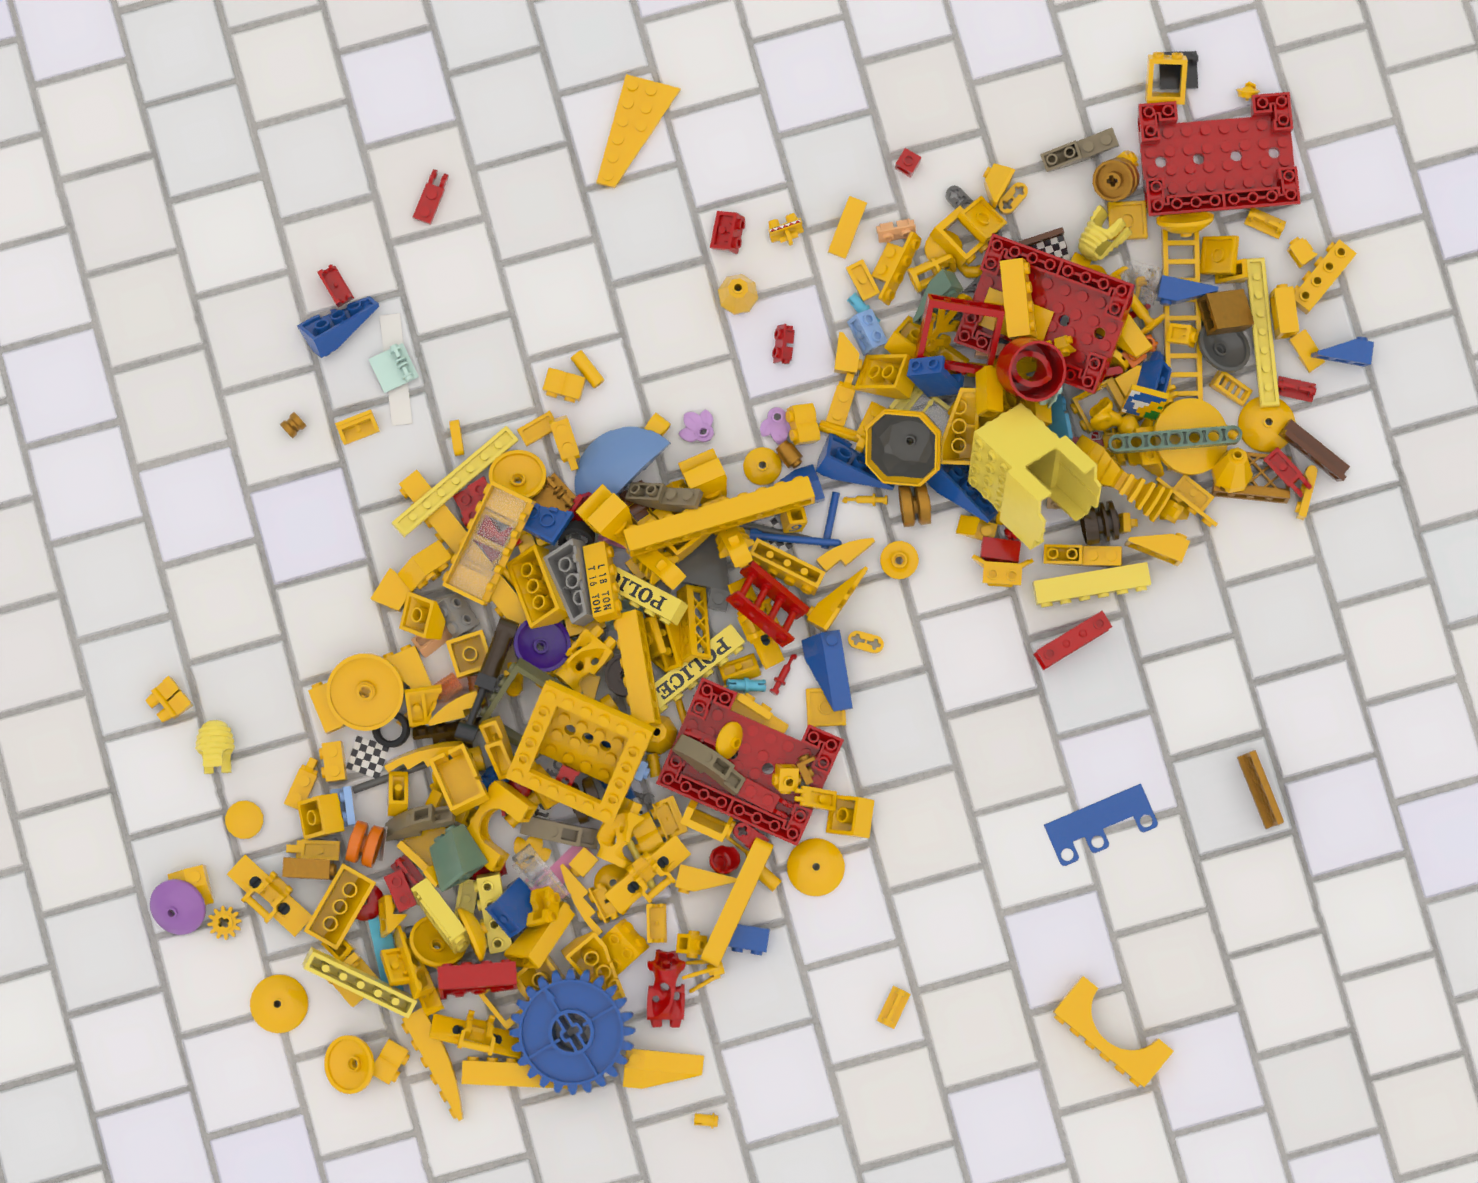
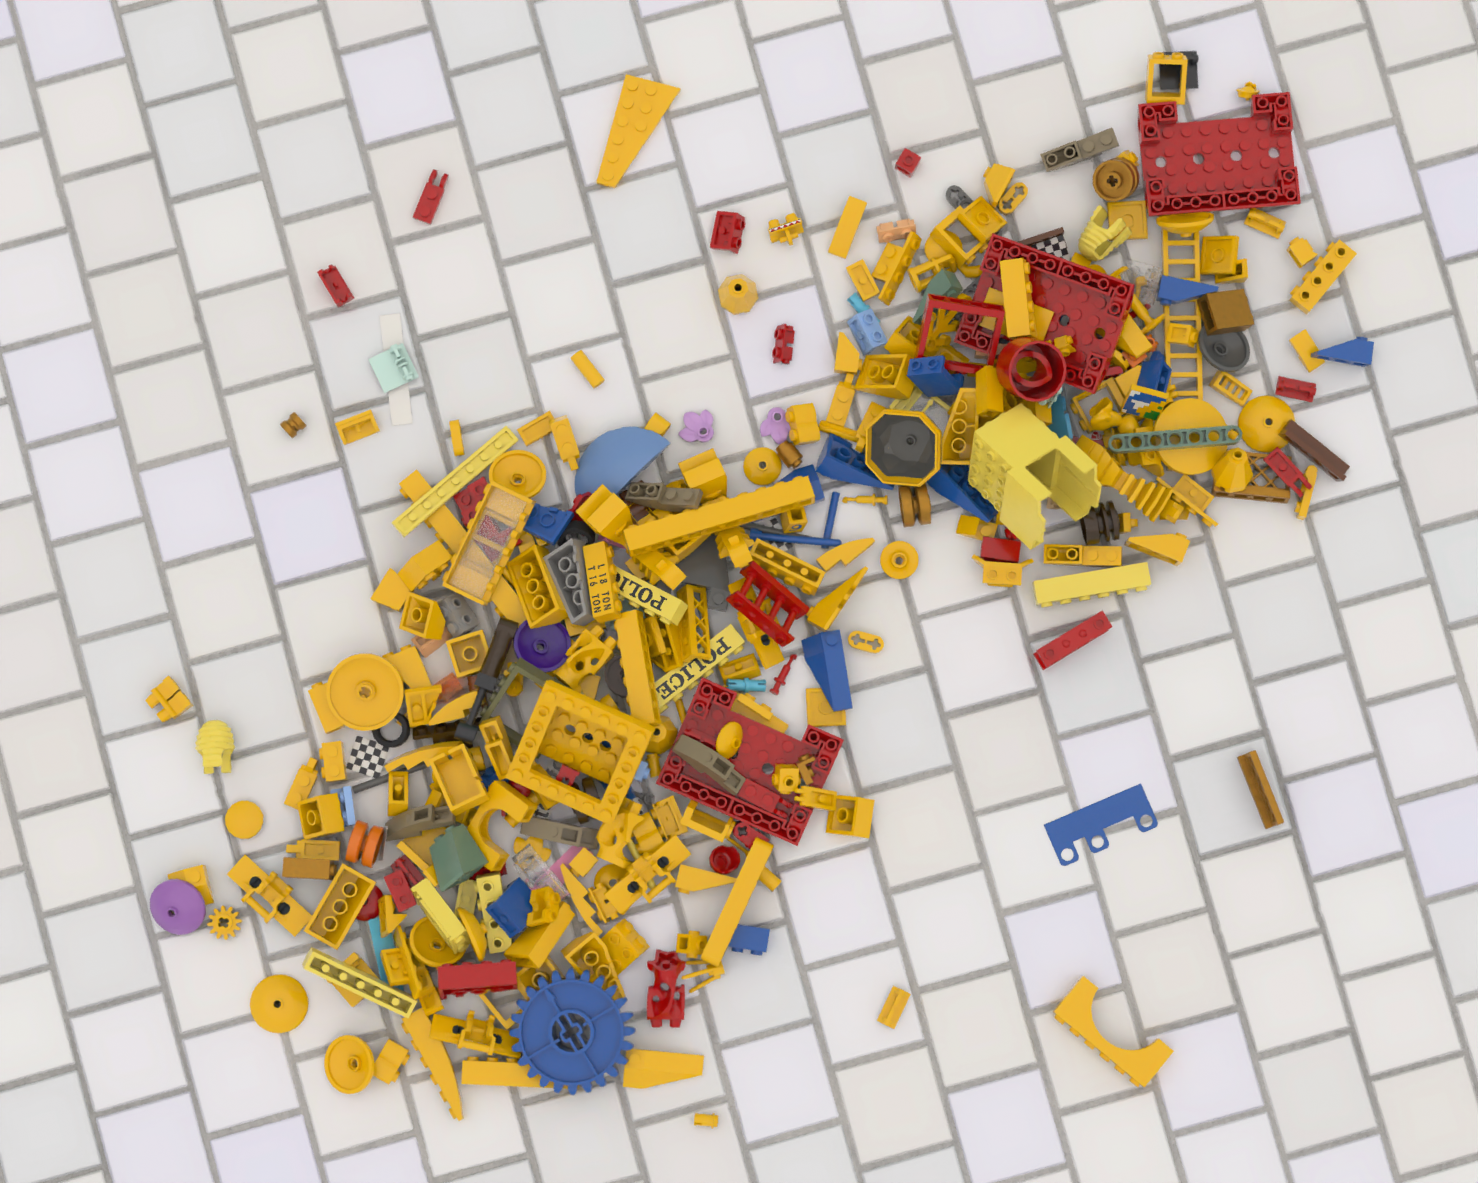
(332, 330): blue wedge -> none
(343, 952): yellow slope -> none
(555, 494): pearl gold hinge -> none
(564, 385): yellow brick -> none
(656, 923): yellow hinge -> none
(811, 881): yellow dish -> none
(1262, 333): light yellow tile -> none
(1284, 312): yellow window -> none

